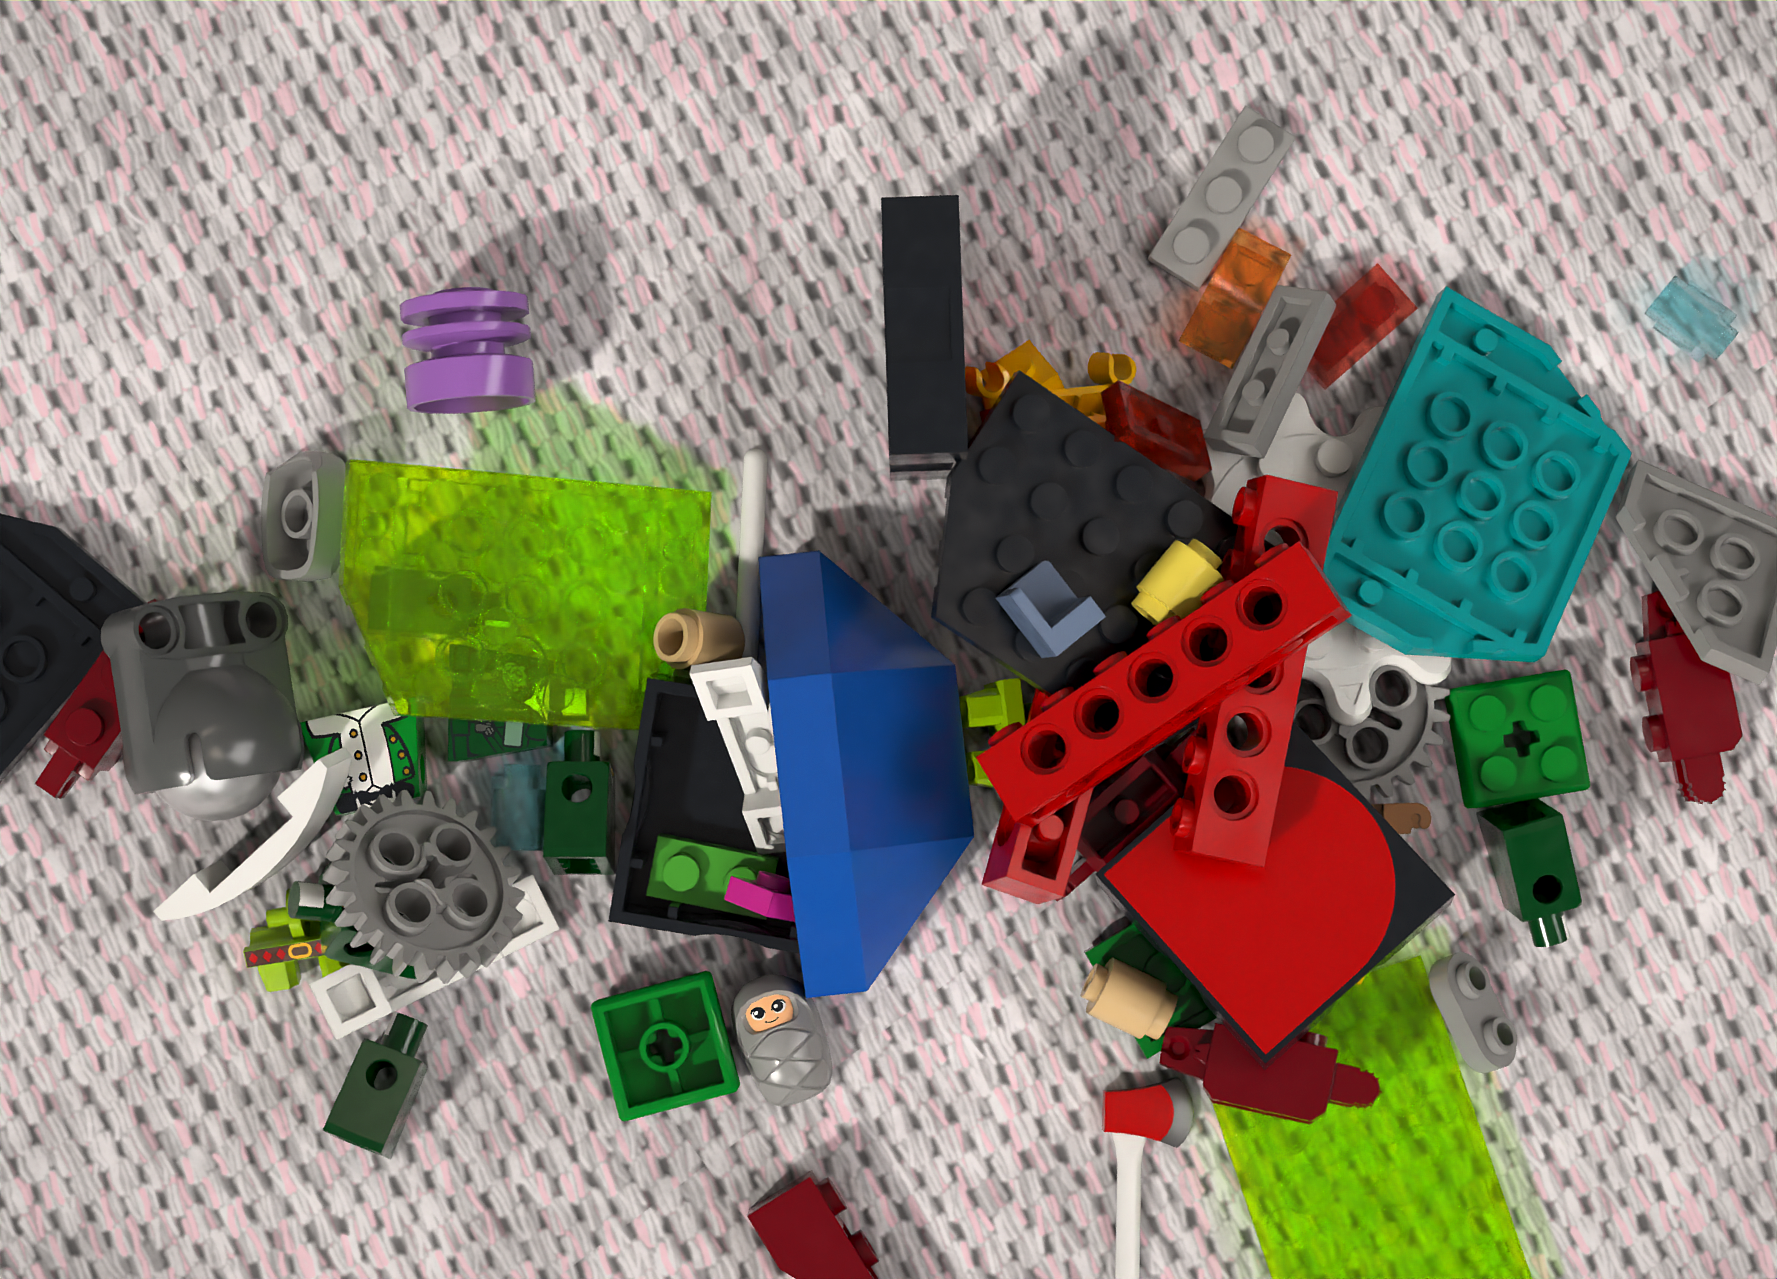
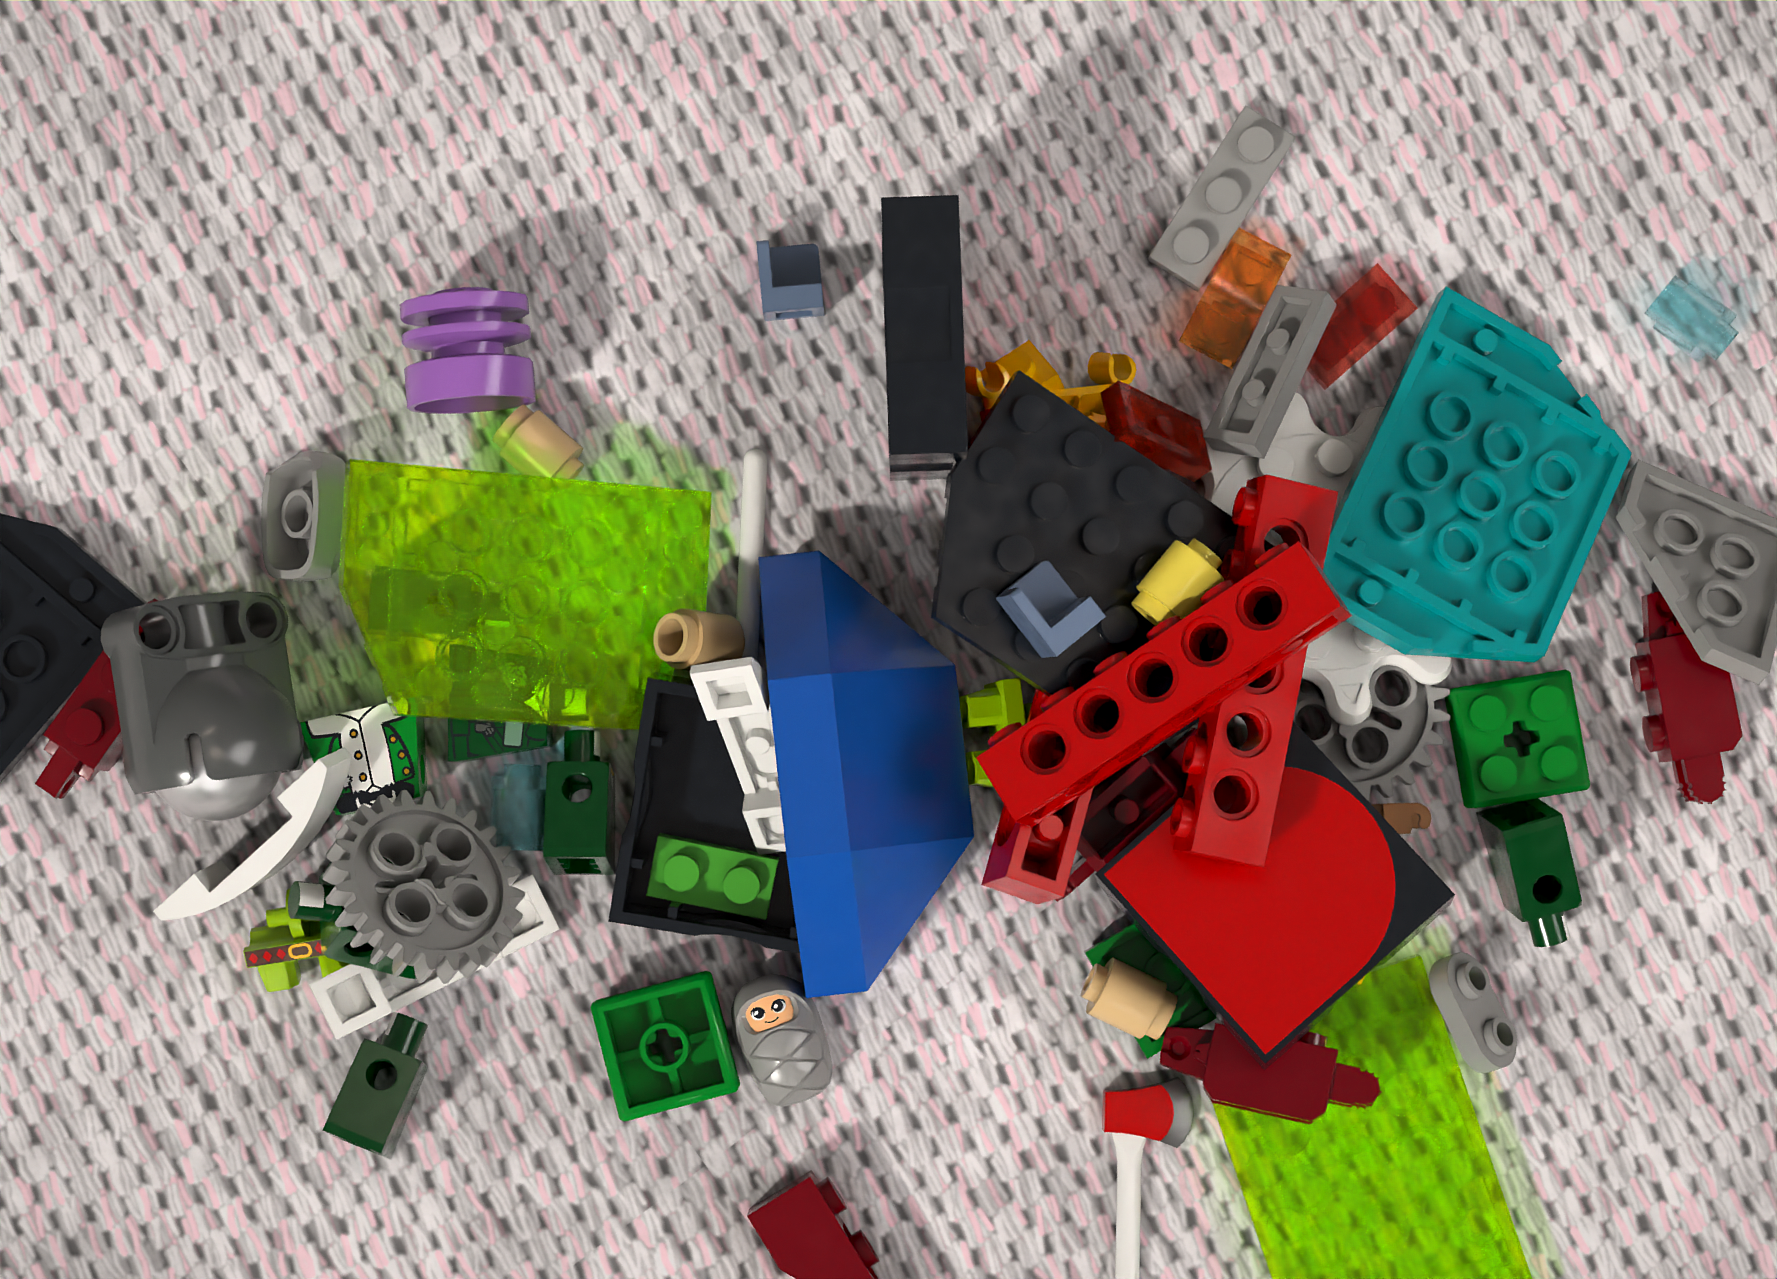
(538, 445): none -> tan brick
(766, 895): dark pink plate -> none
(790, 281): none -> sand blue panel

